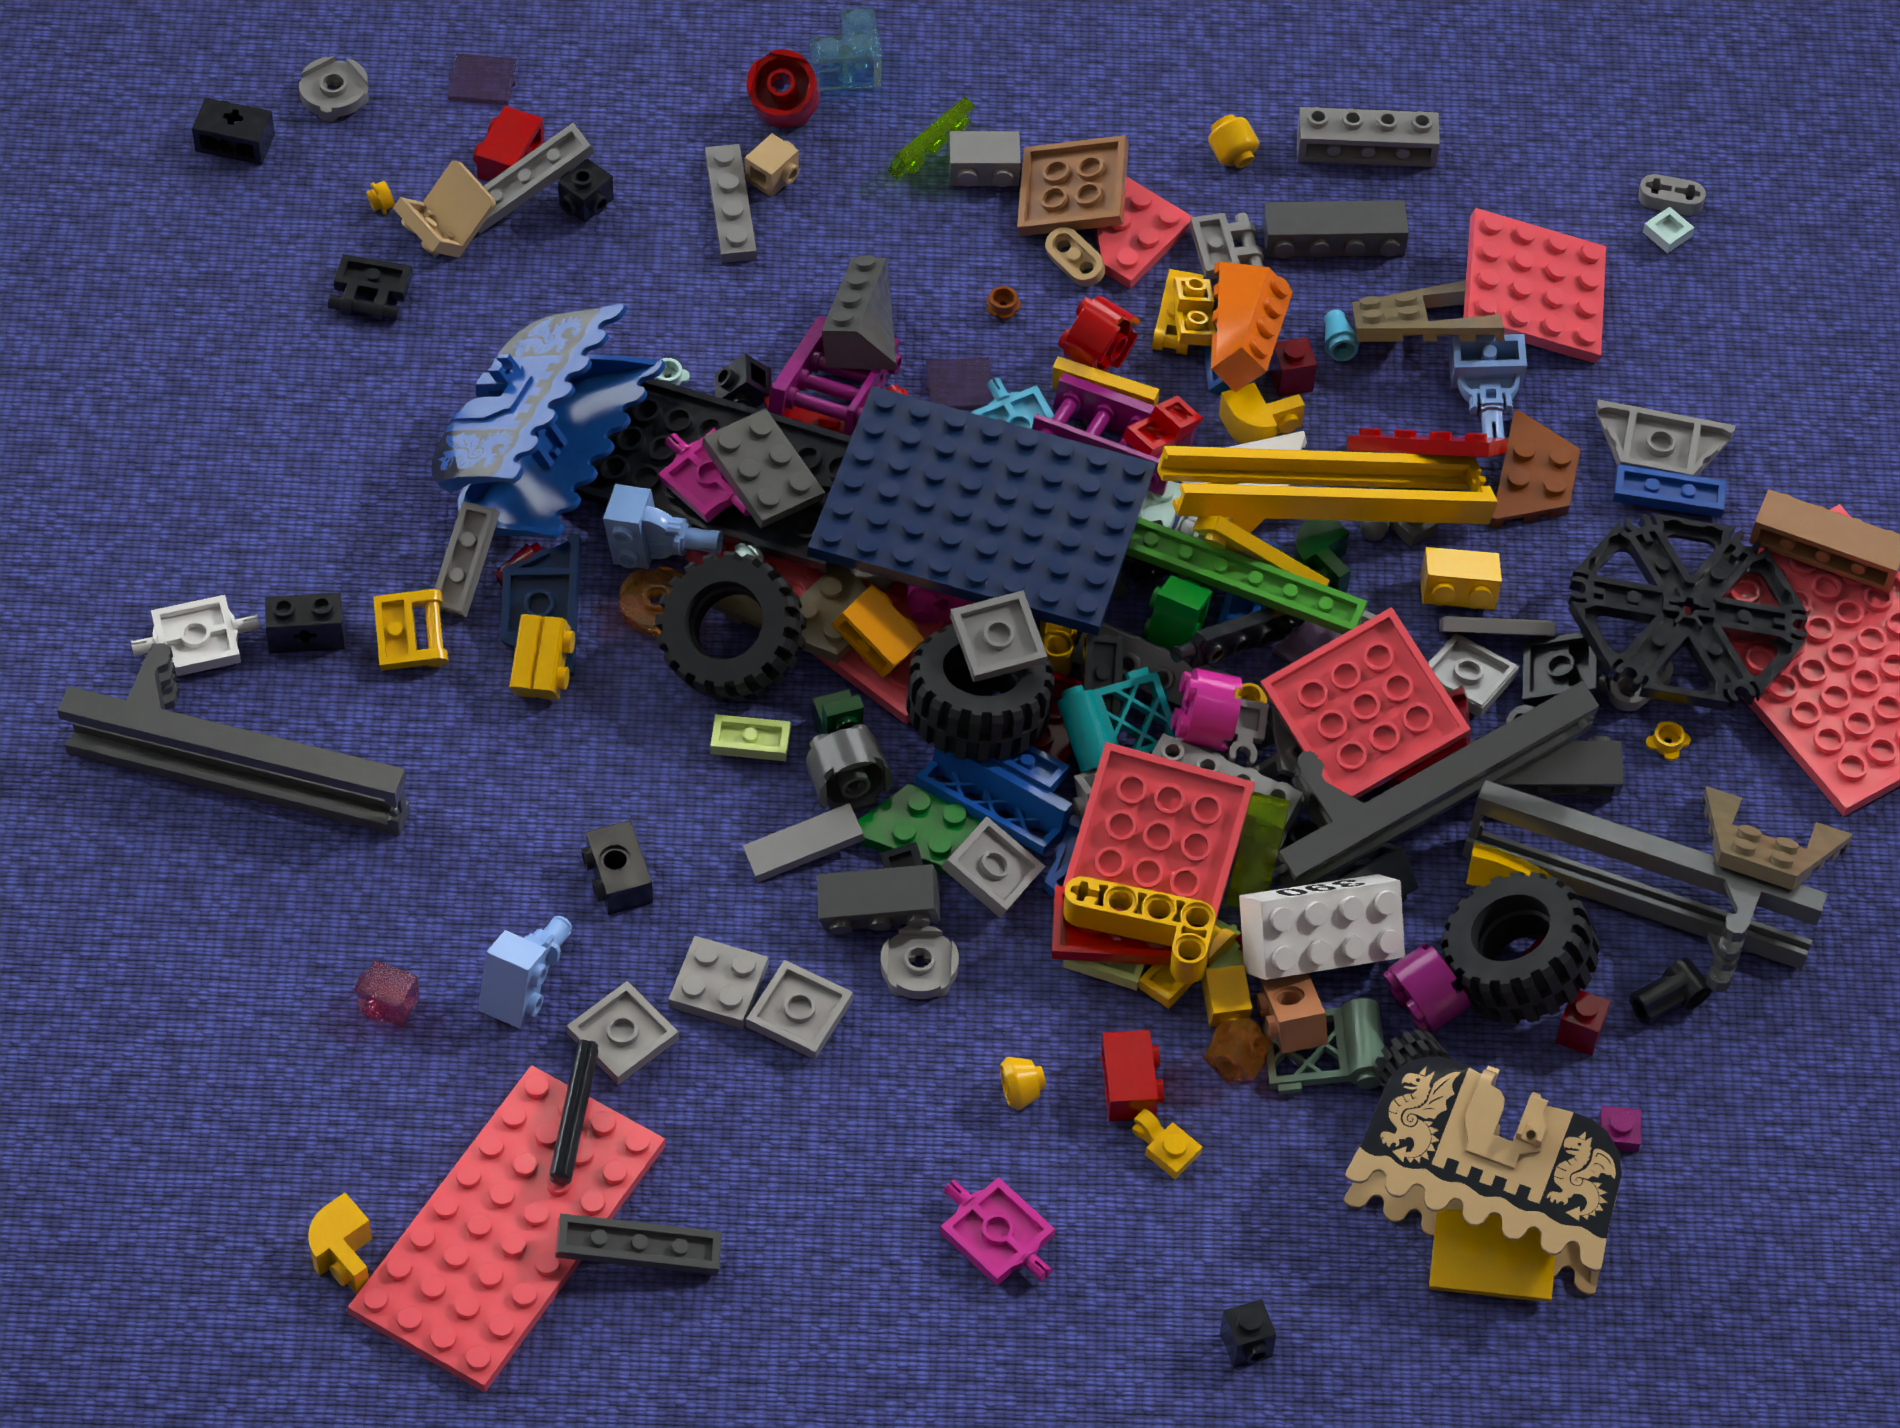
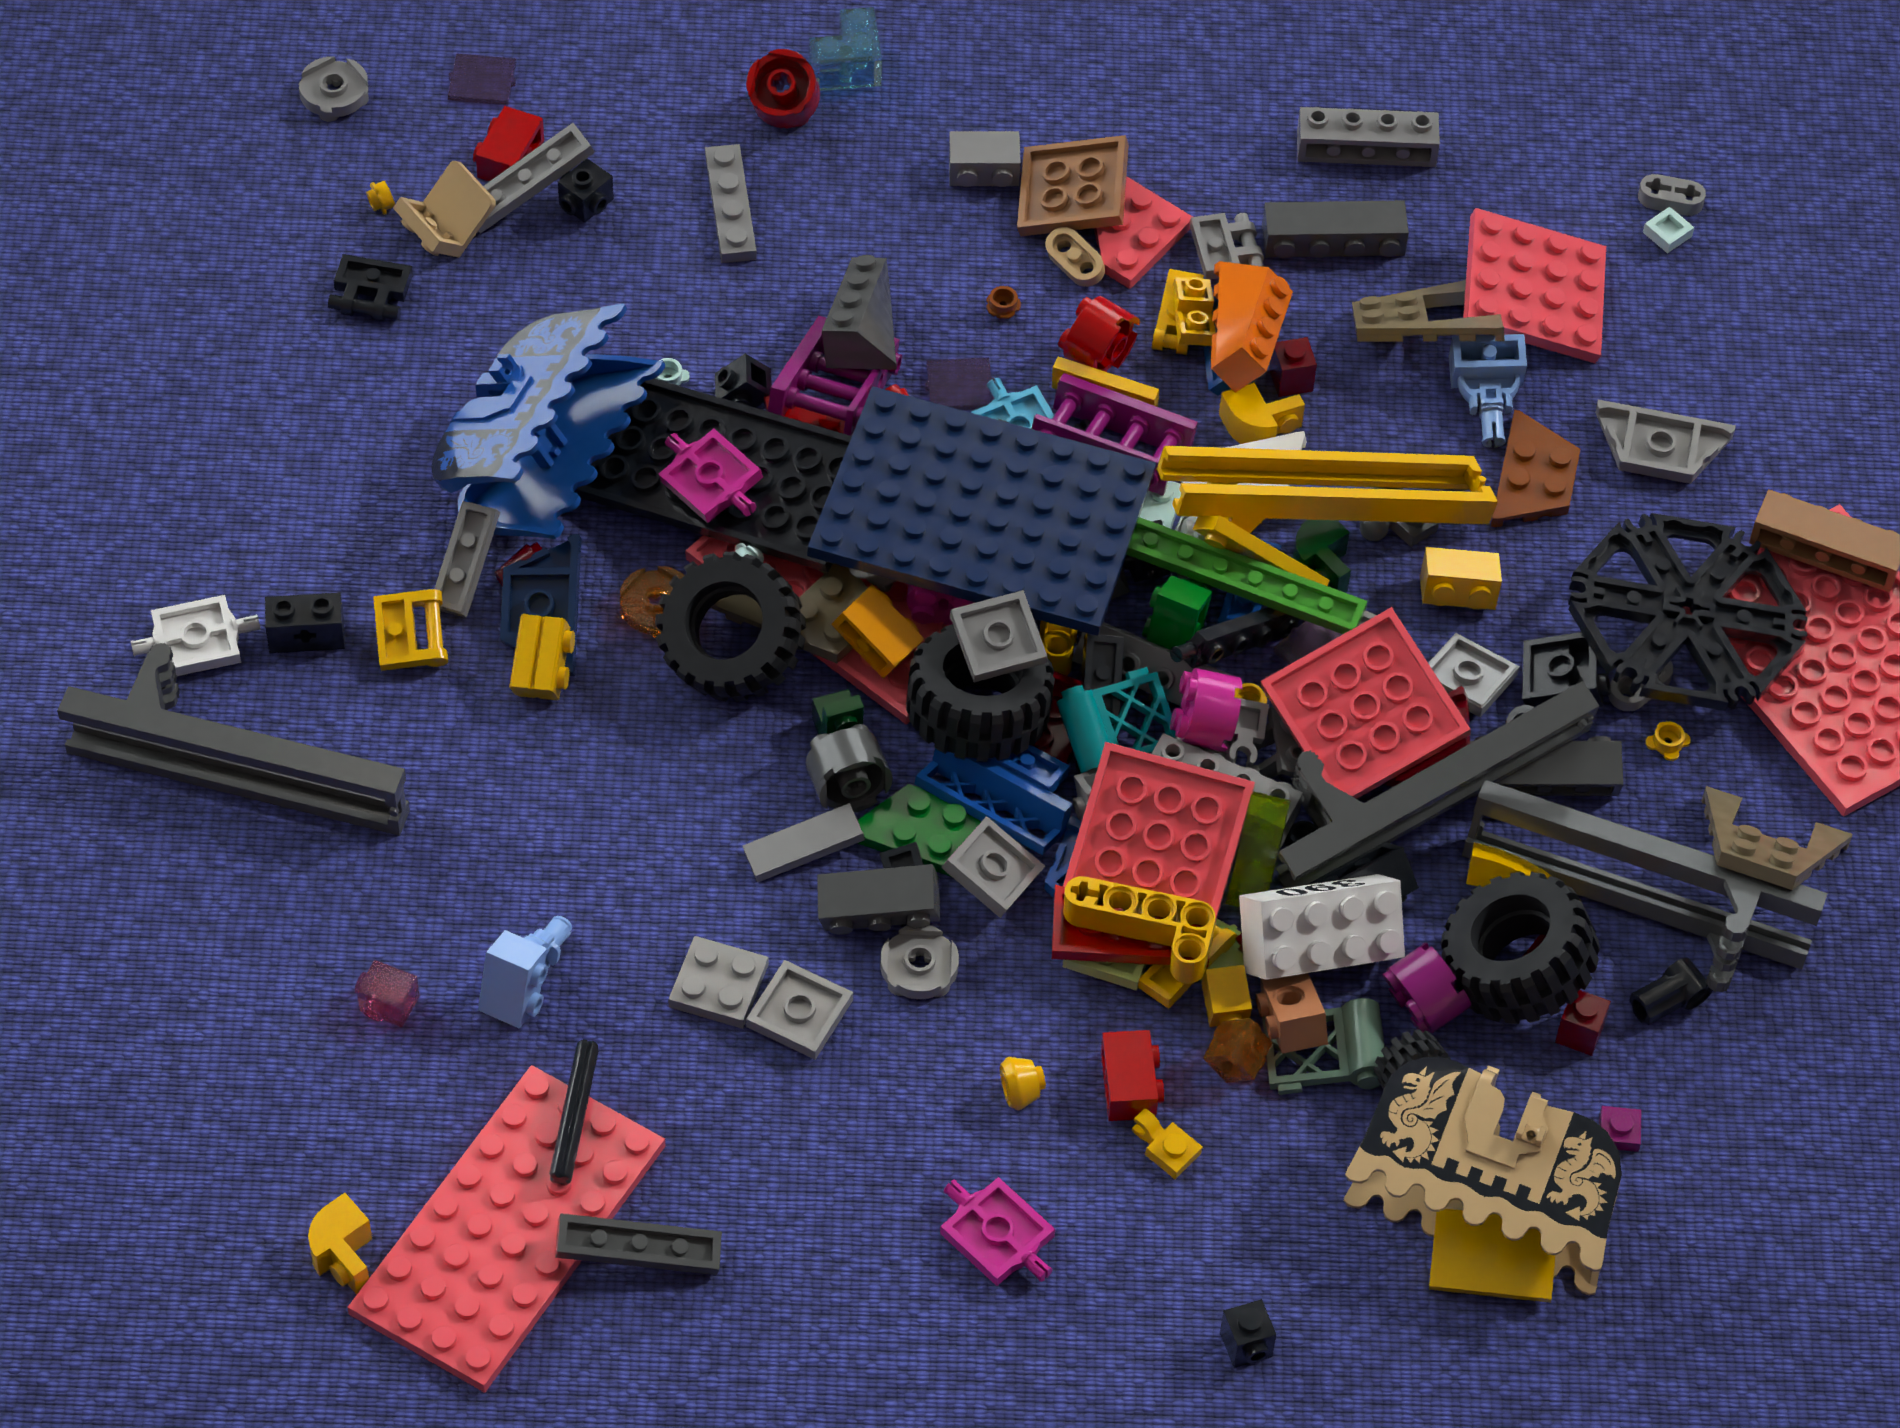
(233, 131): black brick -> none
(617, 847): black brick -> none
(626, 1032): light grey plate -> none
(644, 533): light blue brick -> none
(750, 737): yellowish green plate -> none
(763, 468): dark grey plate -> none
(772, 165): tan brick -> none
(931, 139): clear neon green plate -> none
(1164, 427): red slope -> none
(1233, 141): yellow head -> none
(1339, 337): medium azure cone -> none
(1436, 444): red wing -> none
(1497, 626): light grey tile -> none
(1669, 491): blue plate -> none

